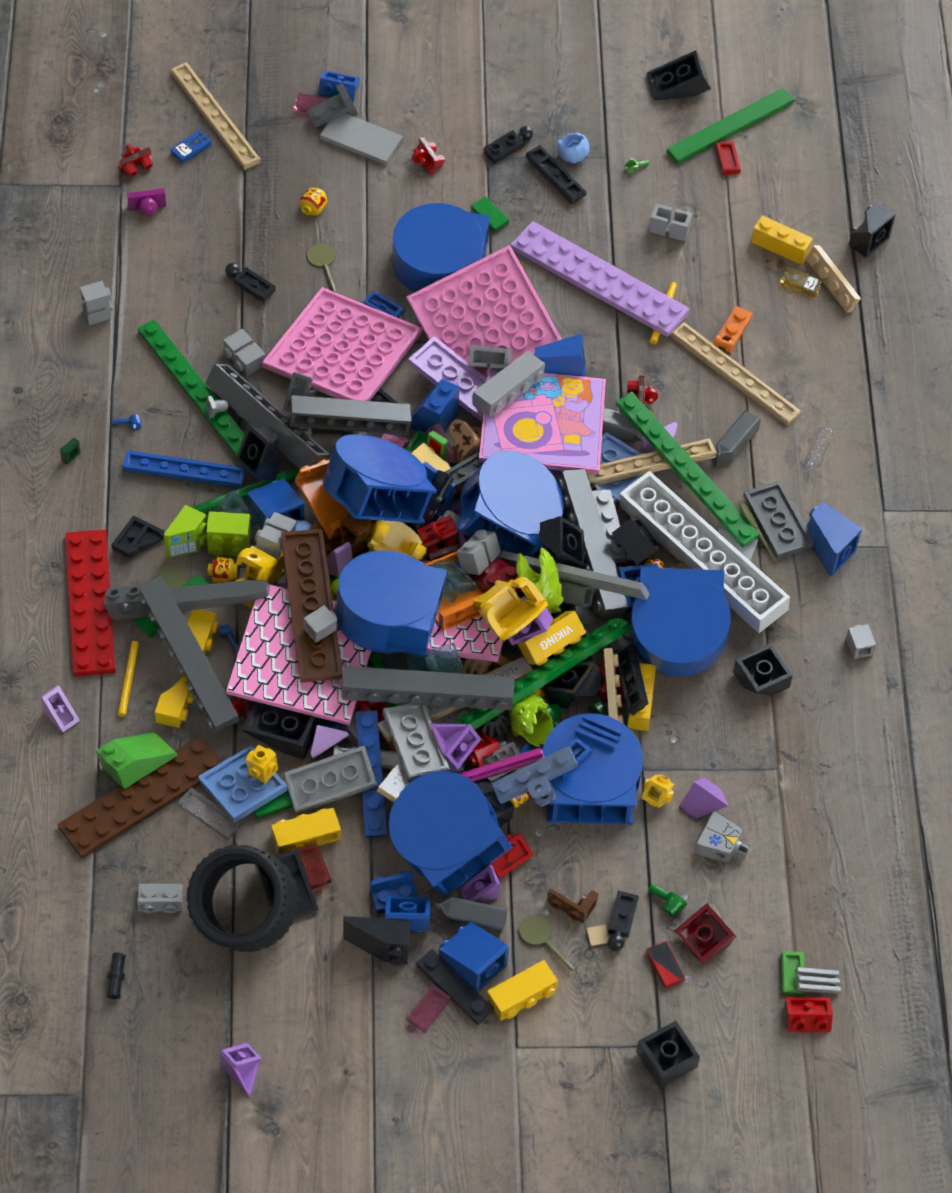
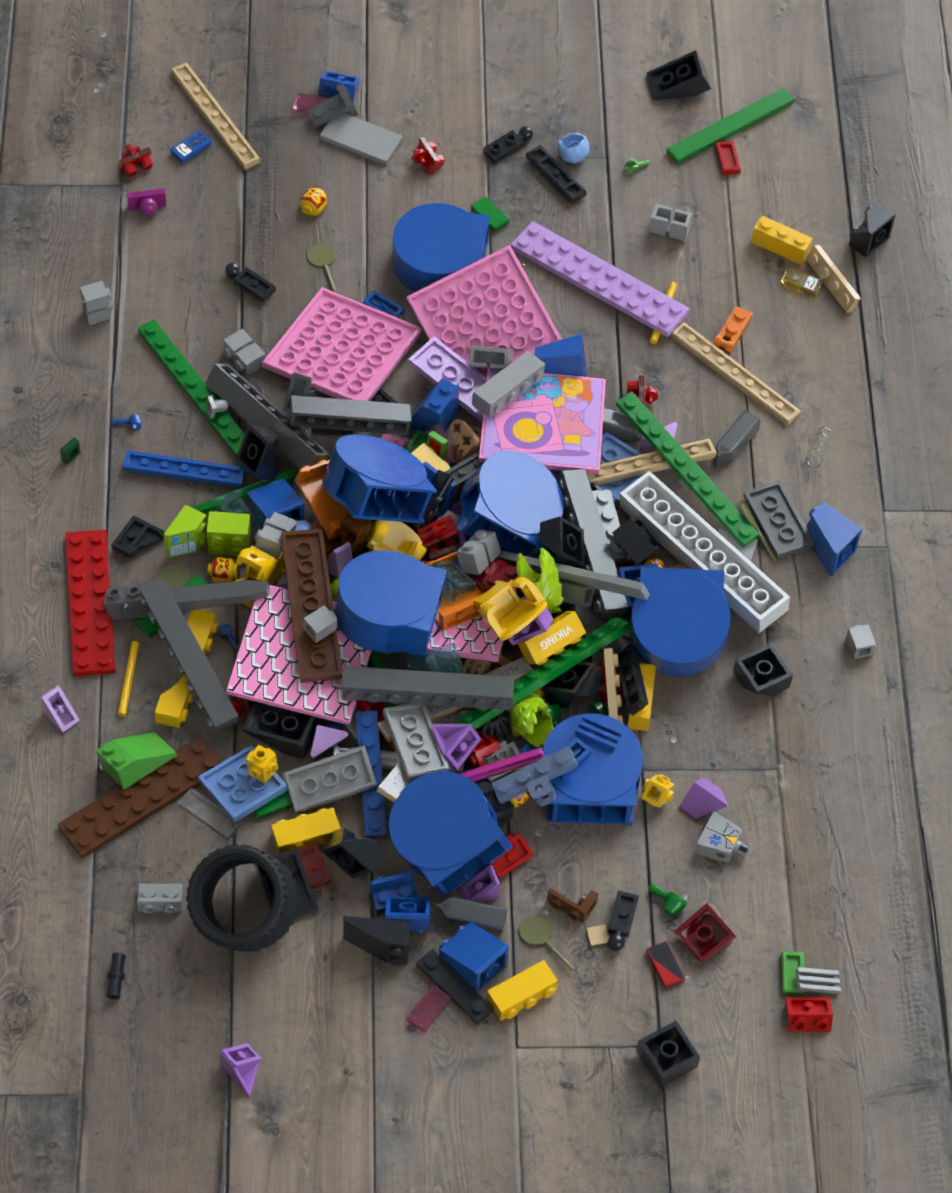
(353, 854): none -> black slope

